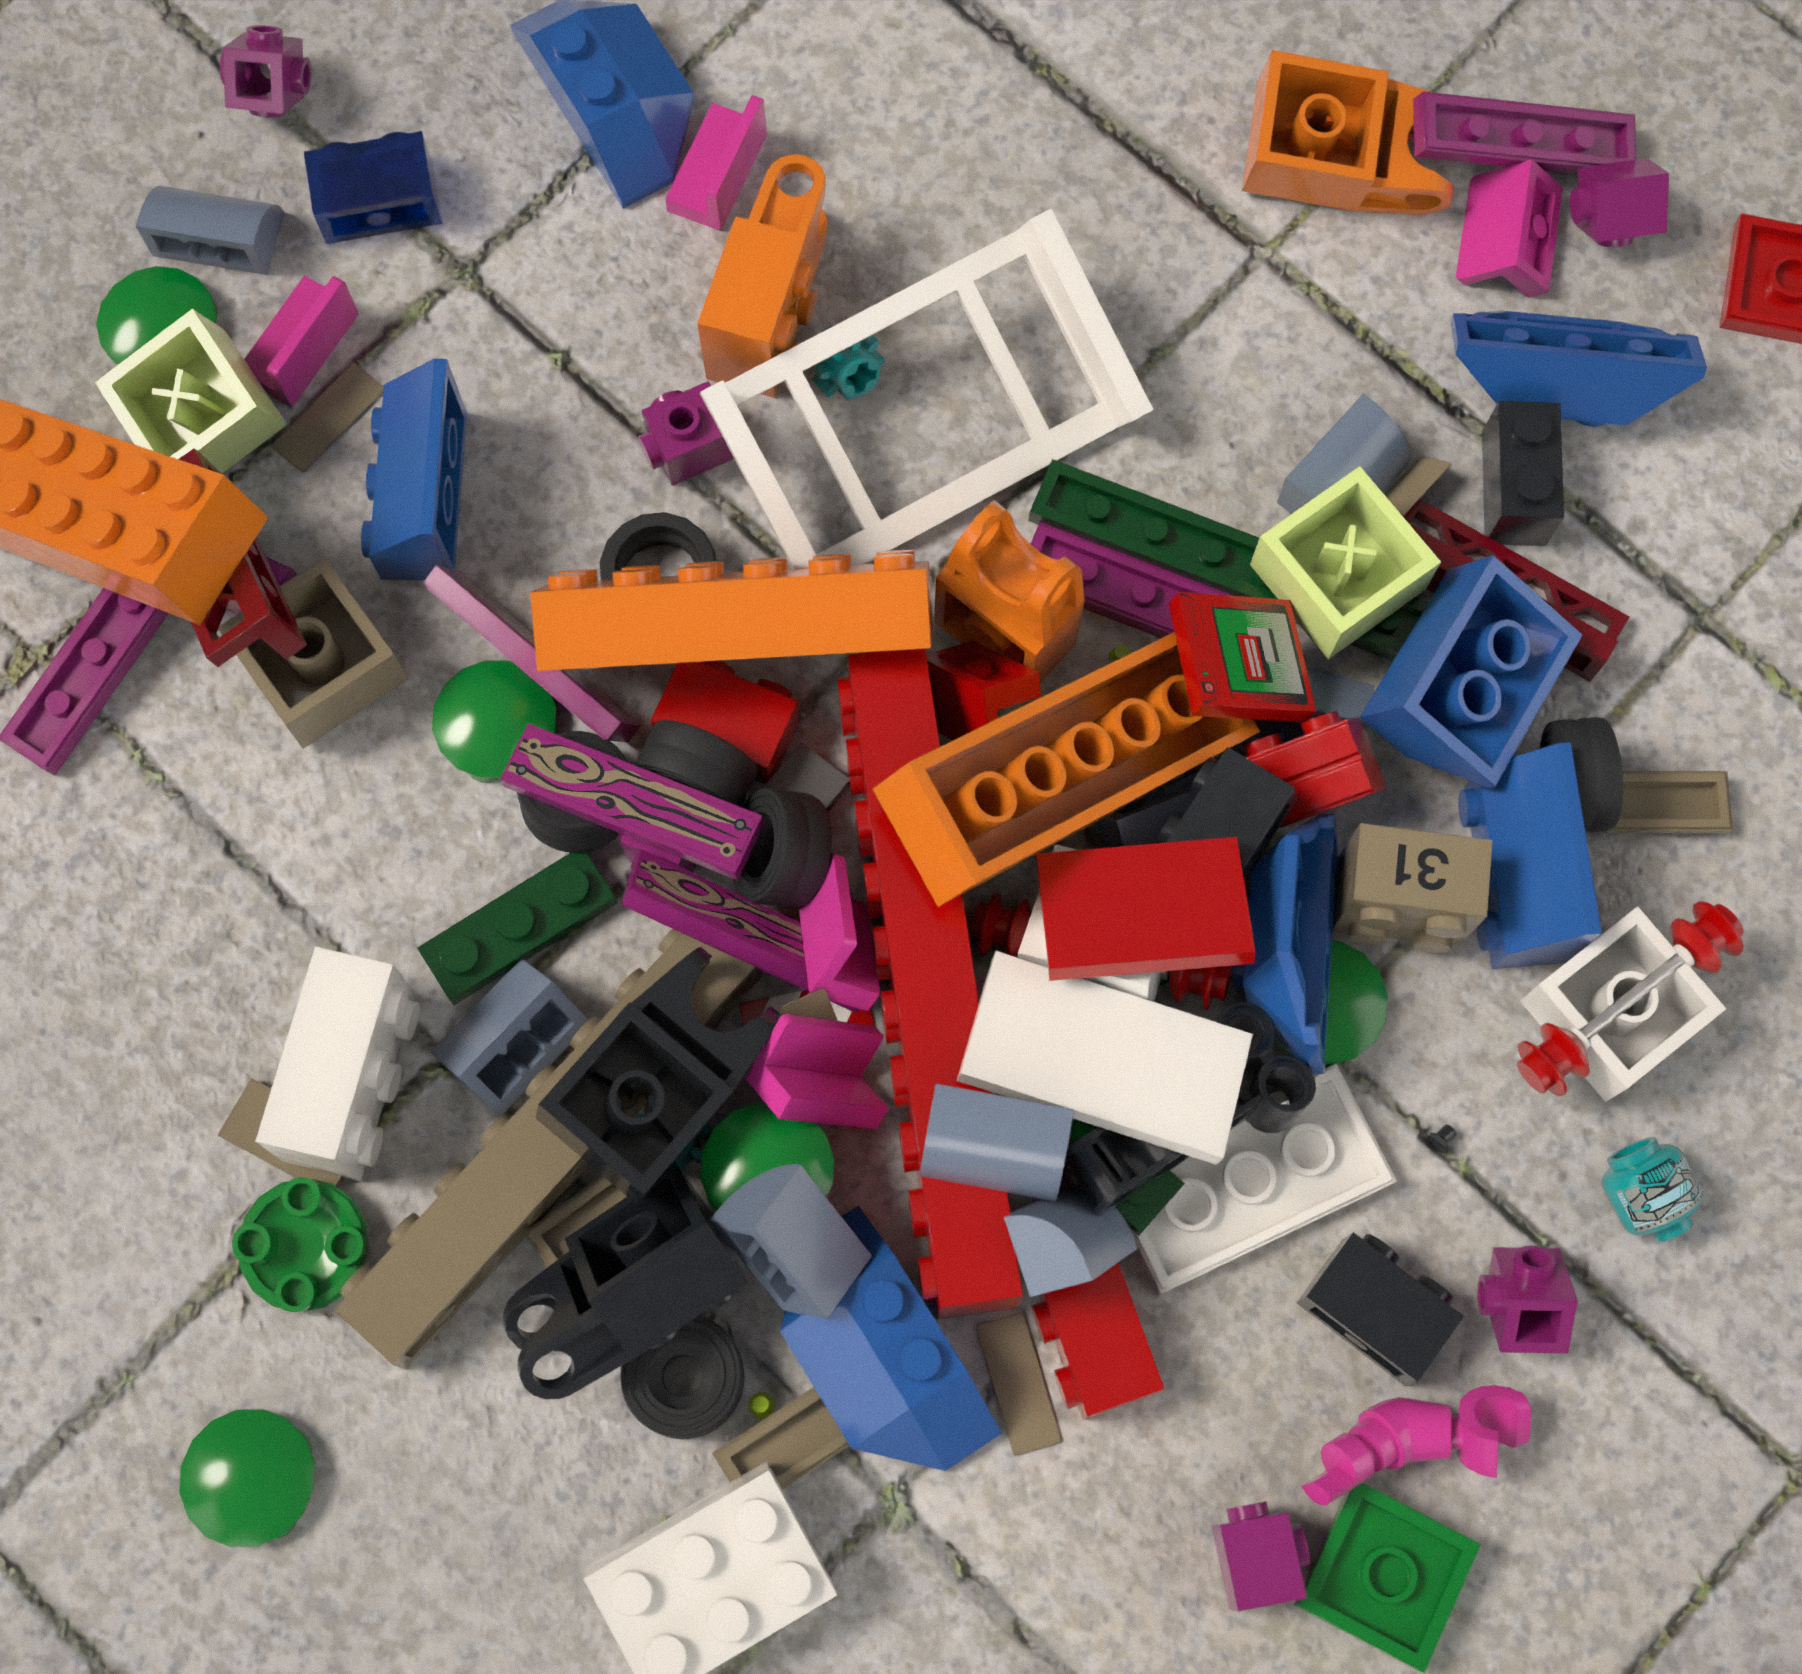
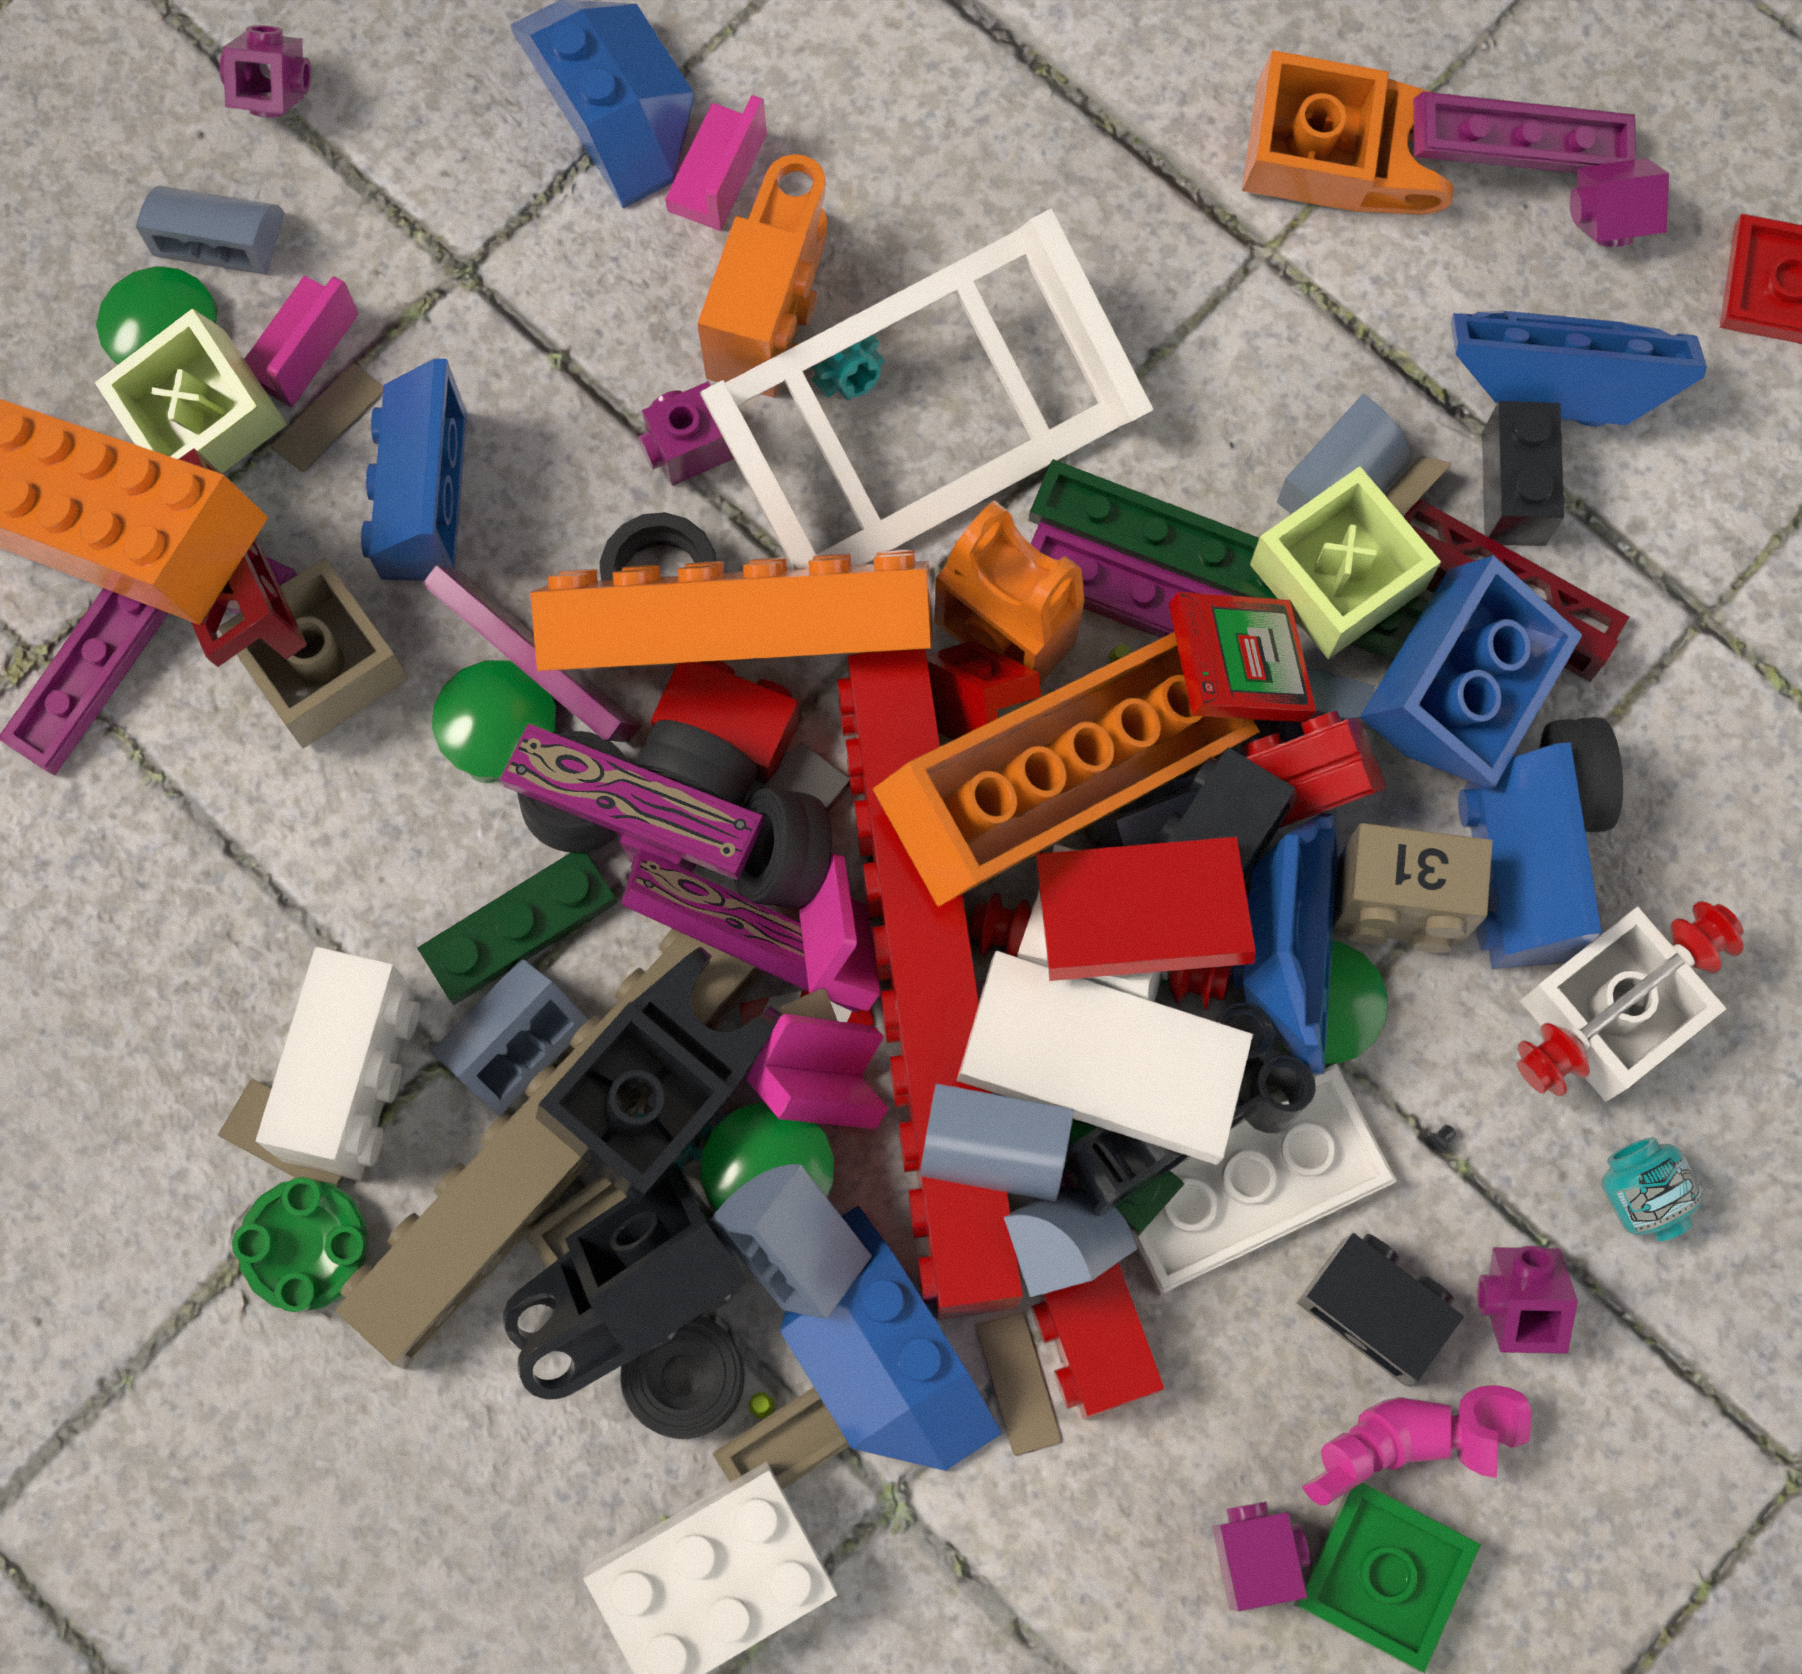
(247, 1478): green dish -> none
(372, 187): clear blue brick -> none
(1511, 227): dark pink panel -> none
(1675, 802): dark tan tile -> none

